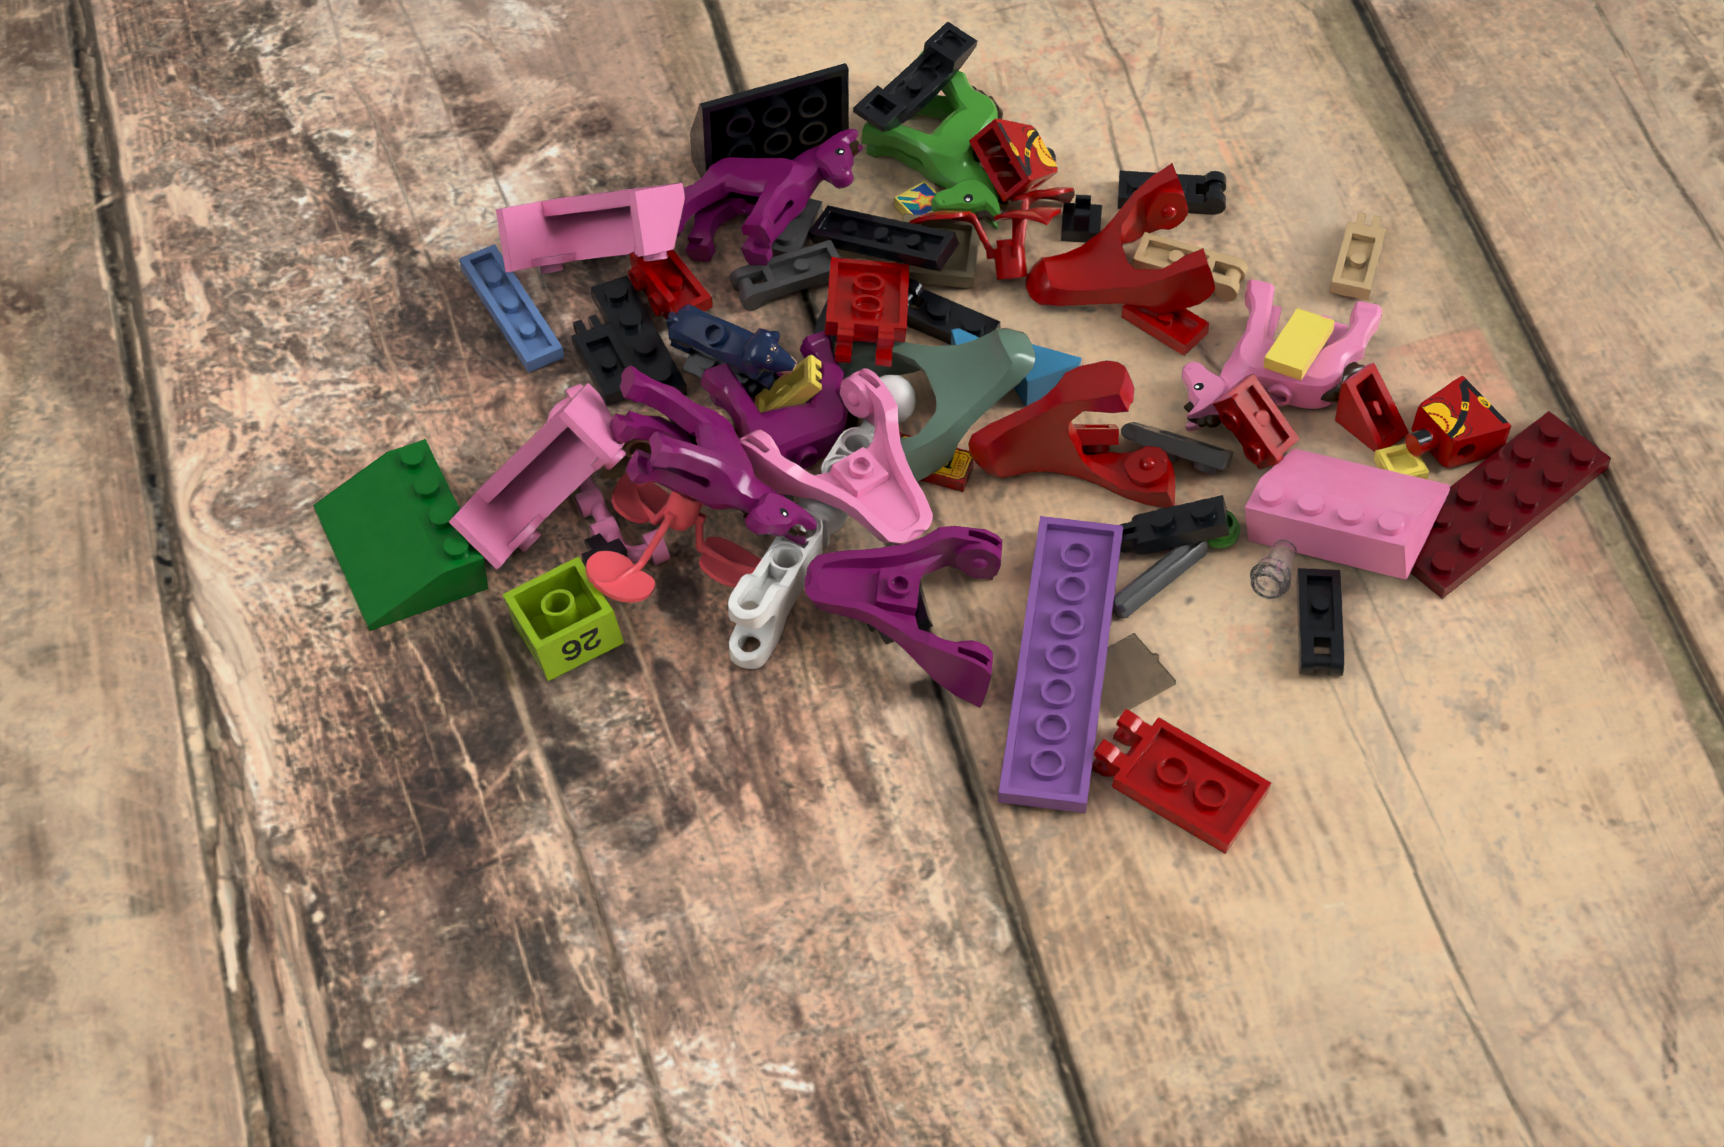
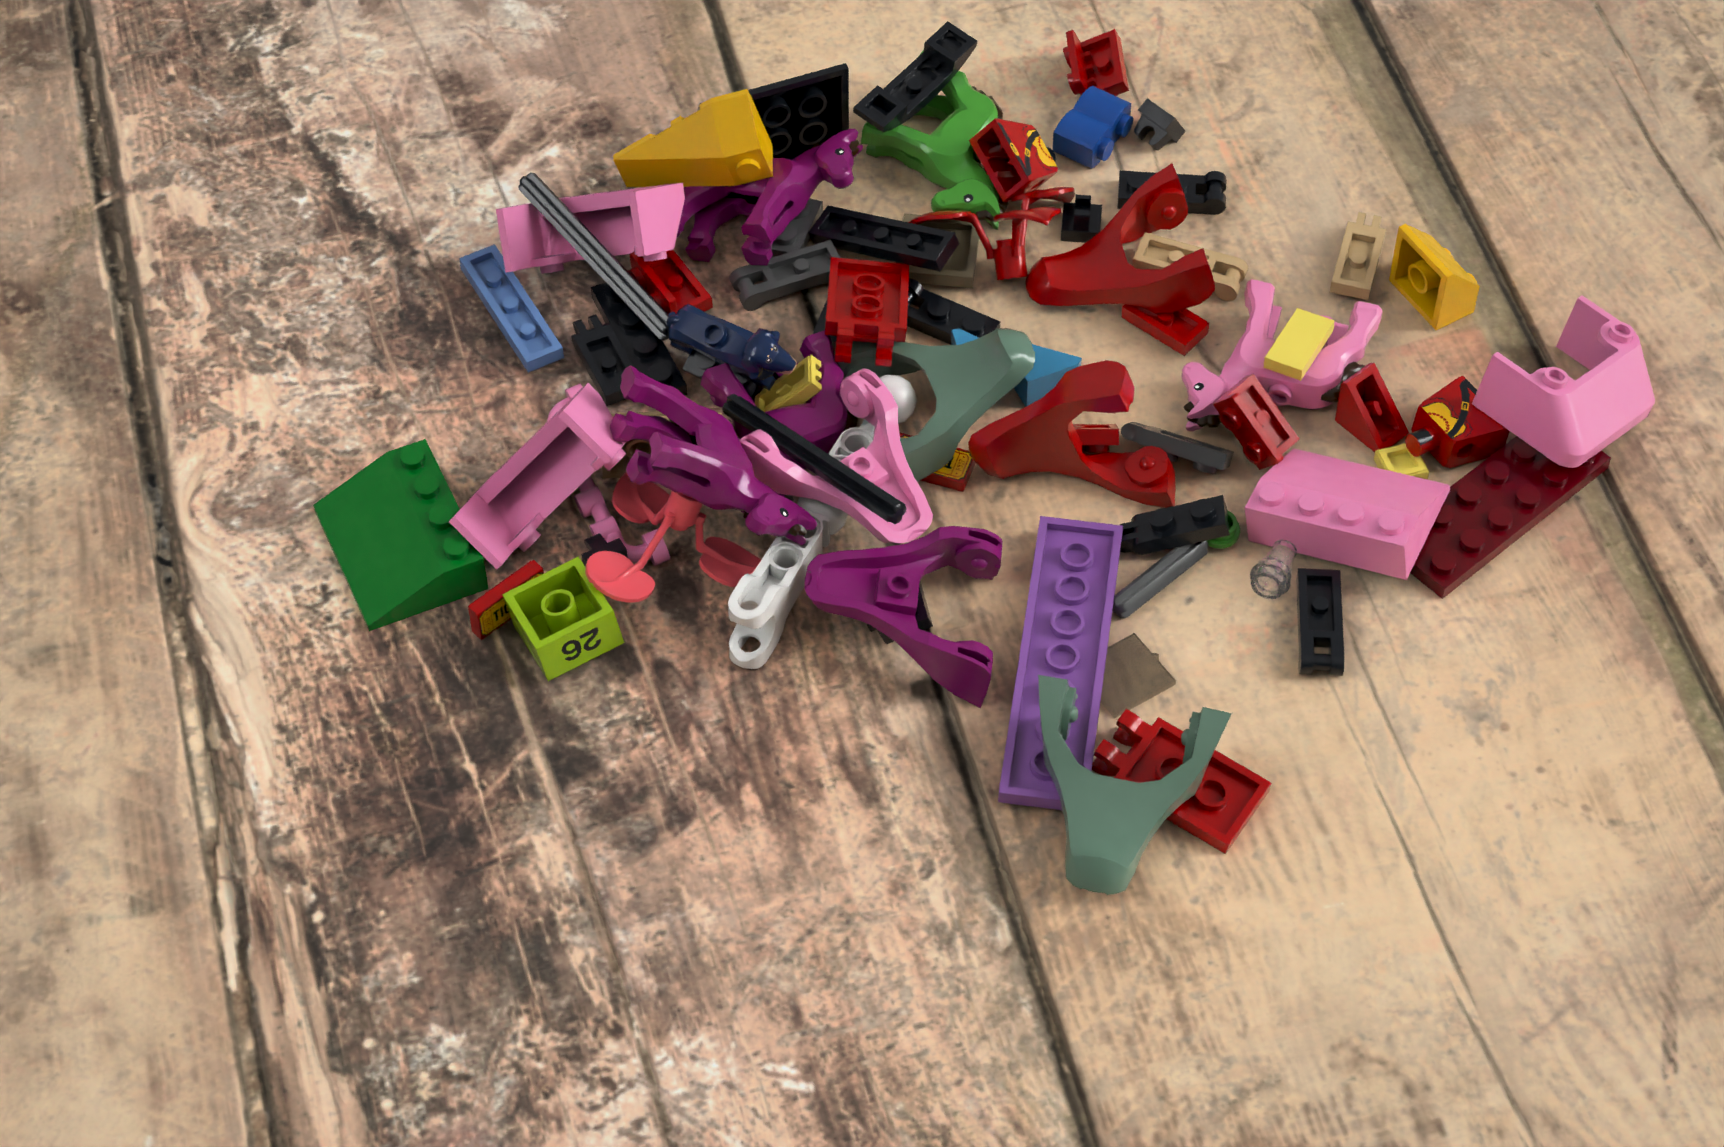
(490, 609): none -> red tile
(595, 254): none -> axle
(711, 147): none -> yellow wedge
(816, 460): none -> black axle
(915, 200): tile -> none
(1092, 127): none -> blue brick
(1096, 63): none -> red bracket
(1108, 816): none -> sand green animal
(1158, 120): none -> black tile
(1431, 278): none -> yellow slope
(1568, 416): none -> bright pink windscreen

